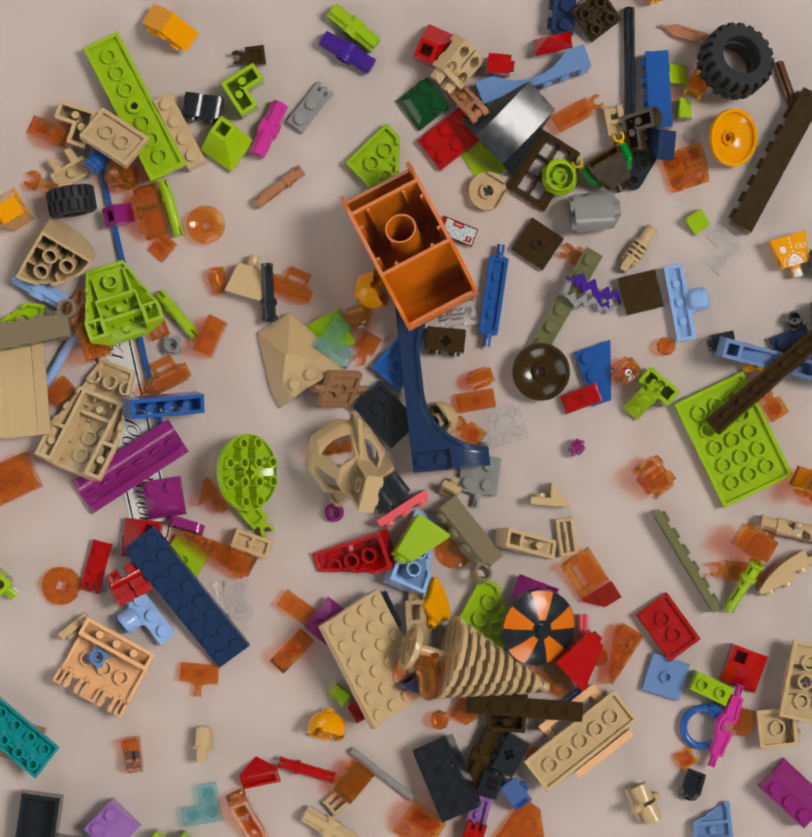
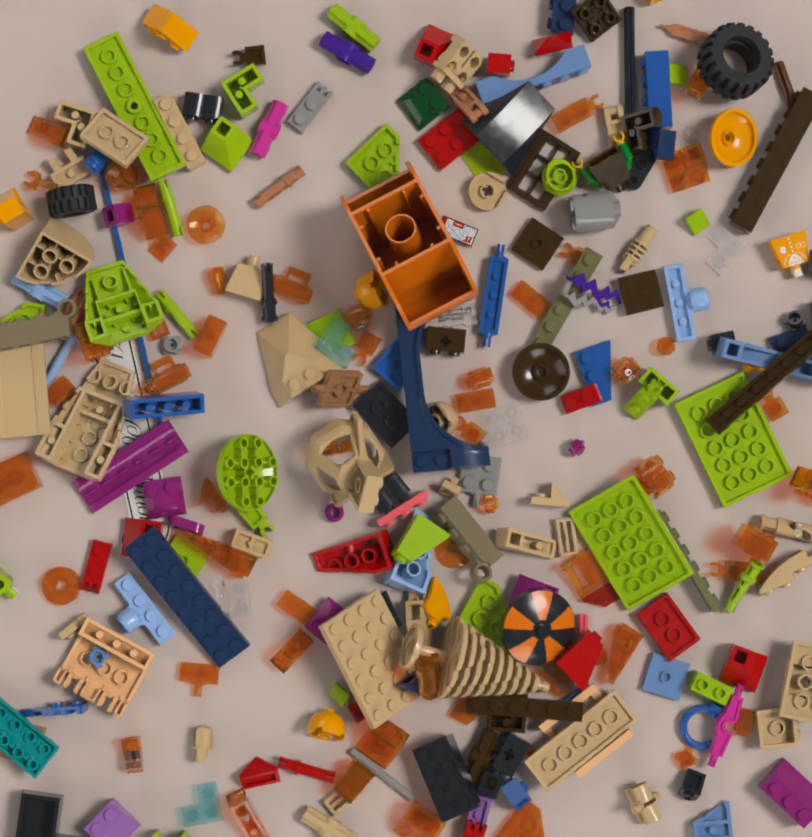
(56, 708): none -> blue wing
(129, 587): red hips -> none
(382, 743): none -> clear orange slope
(439, 719): clear orange tile -> none
(489, 509): none -> clear orange plate
(530, 299): none -> clear orange plate
(631, 542): none -> lime plate
(684, 109): lime slope -> none

